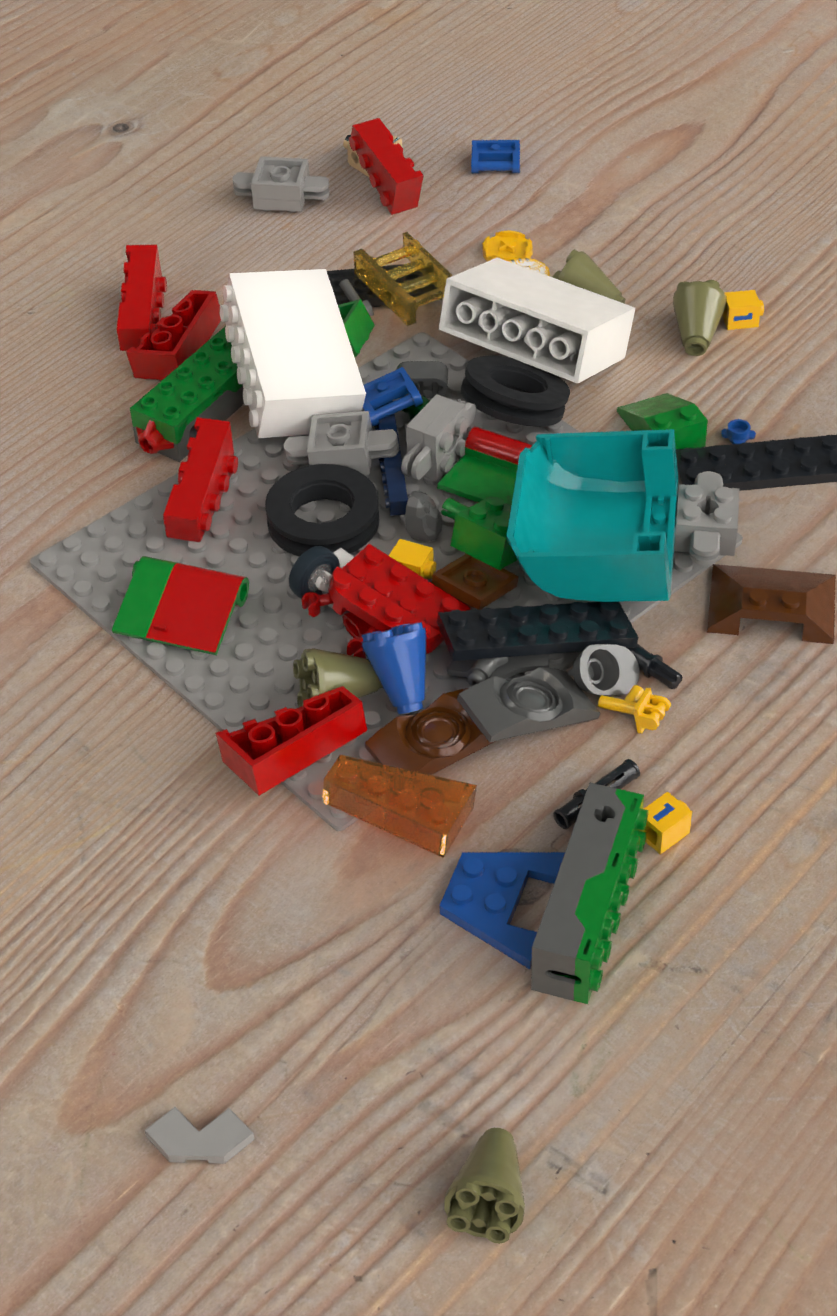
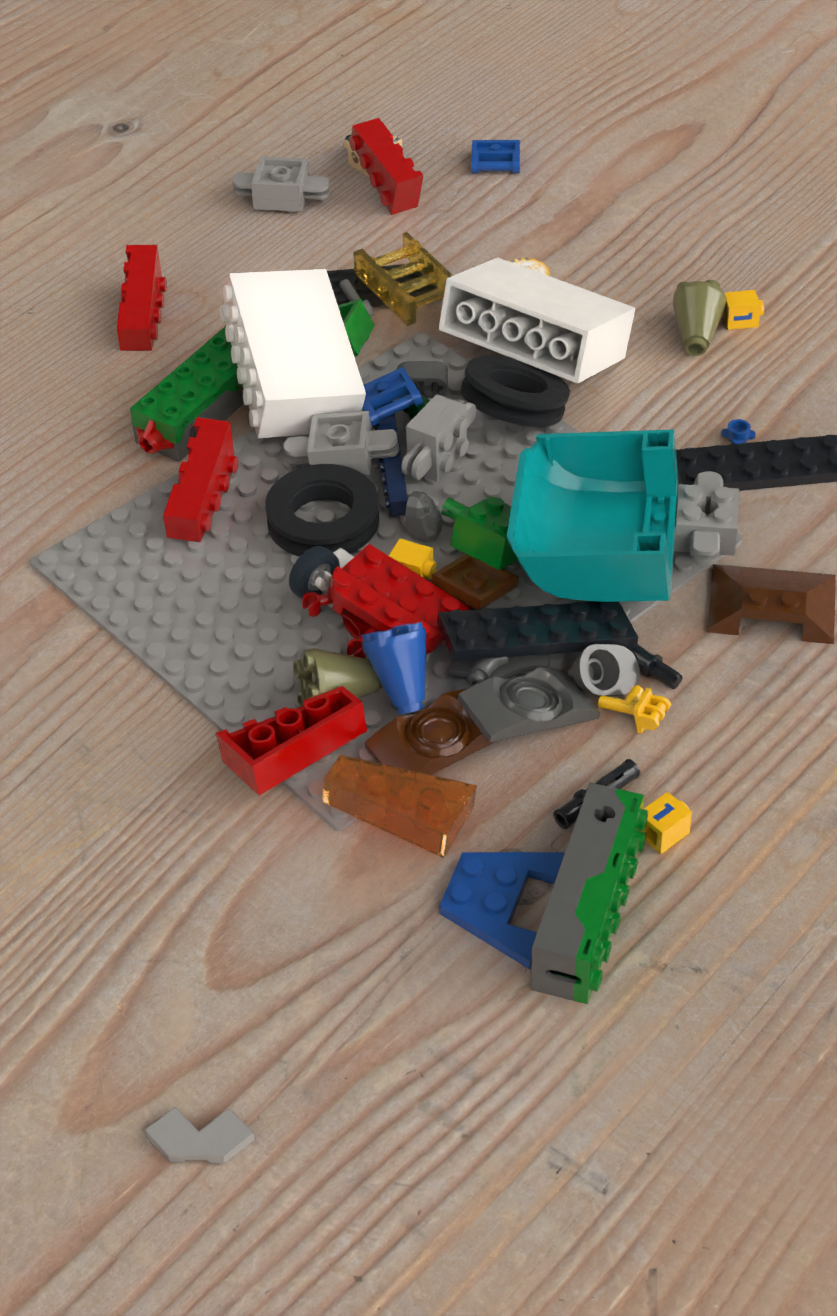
(176, 336): red wedge -> none
(179, 604): red door -> none
(486, 467): green door -> none
(487, 1190): olive cone -> none
(507, 246): yellow tile -> none
(587, 275): olive cone -> none
(668, 413): green slope -> none

